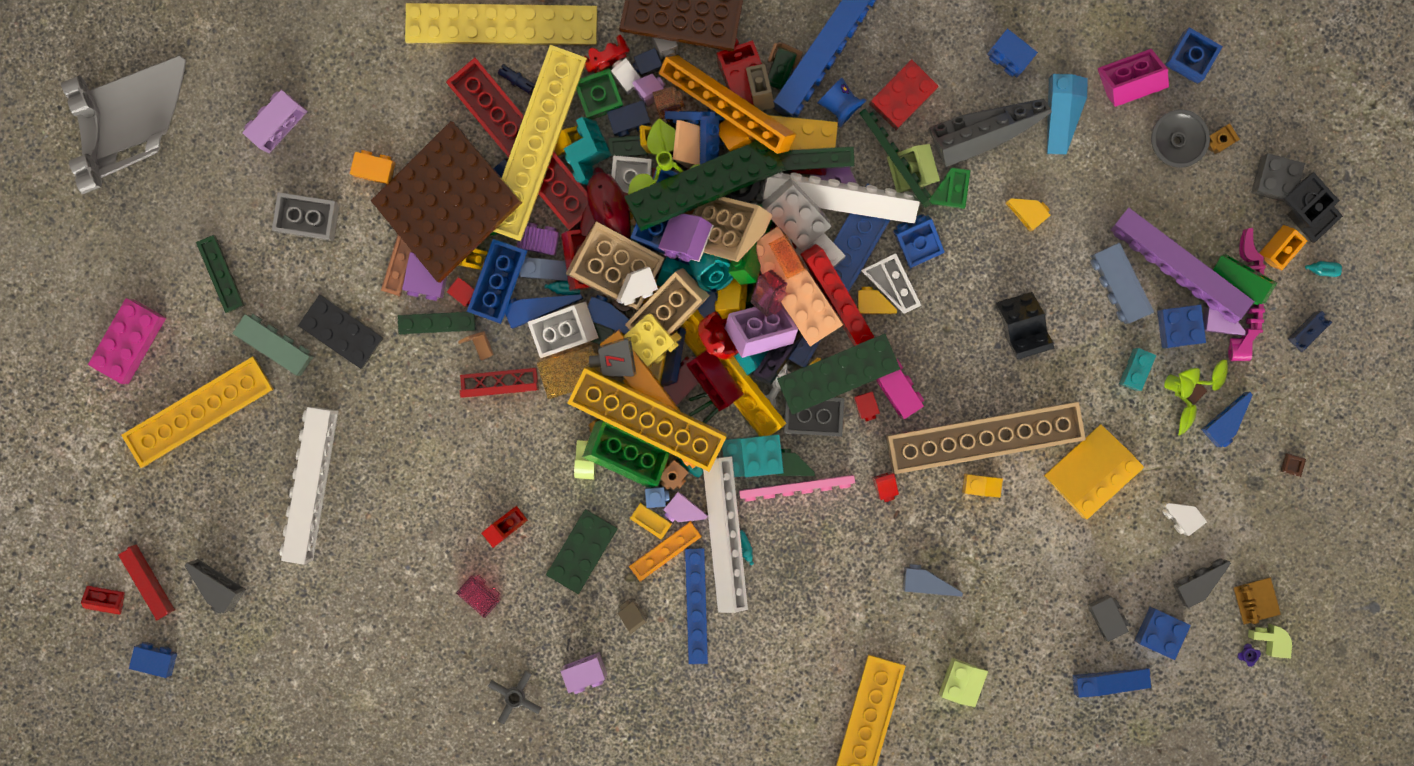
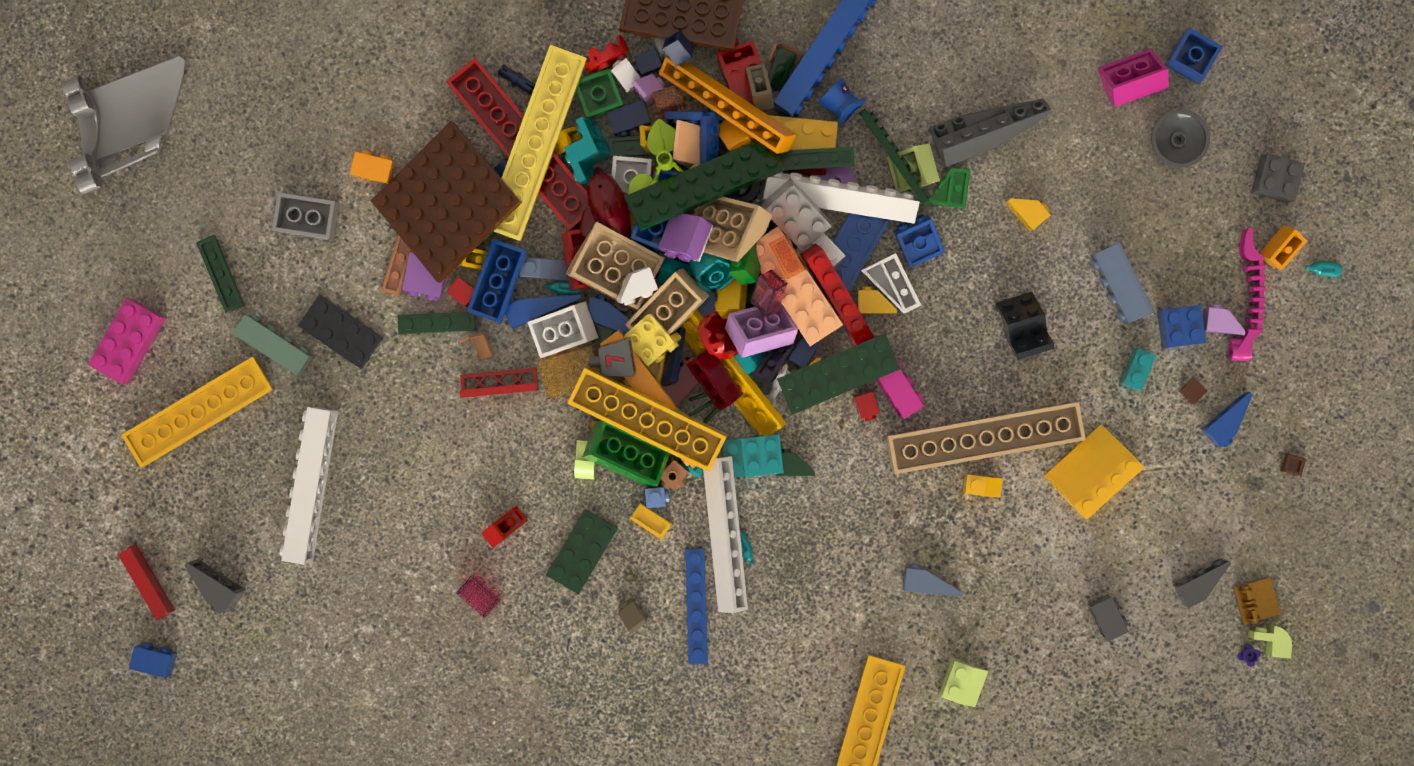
(103, 600): red slope -> none
(274, 121): lavender brick -> none
(501, 24): light yellow plate -> none
(512, 704): dark grey bar -> none
(540, 240): medium lavender brick -> none
(584, 673): lavender brick -> none
(665, 551): light orange tile -> none
(678, 48): none -> dark blue brick
(683, 509): lavender slope -> none
(804, 486): bright pink plate -> none
(820, 419): dark grey brick -> none
(886, 486): red slope -> none
(903, 95): red brick -> none
(1011, 53): blue brick -> none
(1066, 99): dark azure wedge -> none
(1110, 682): blue slope -> none
(1162, 633): blue brick -> none
(1182, 266): medium lavender brick -> none
(1185, 384): lime plant -> none
(1186, 517): white slope -> none
(1229, 136): pearl gold brick -> none
(1246, 279): green brick -> none
(1309, 330): dark blue hinge -> none
(1313, 207): black bracket -> none

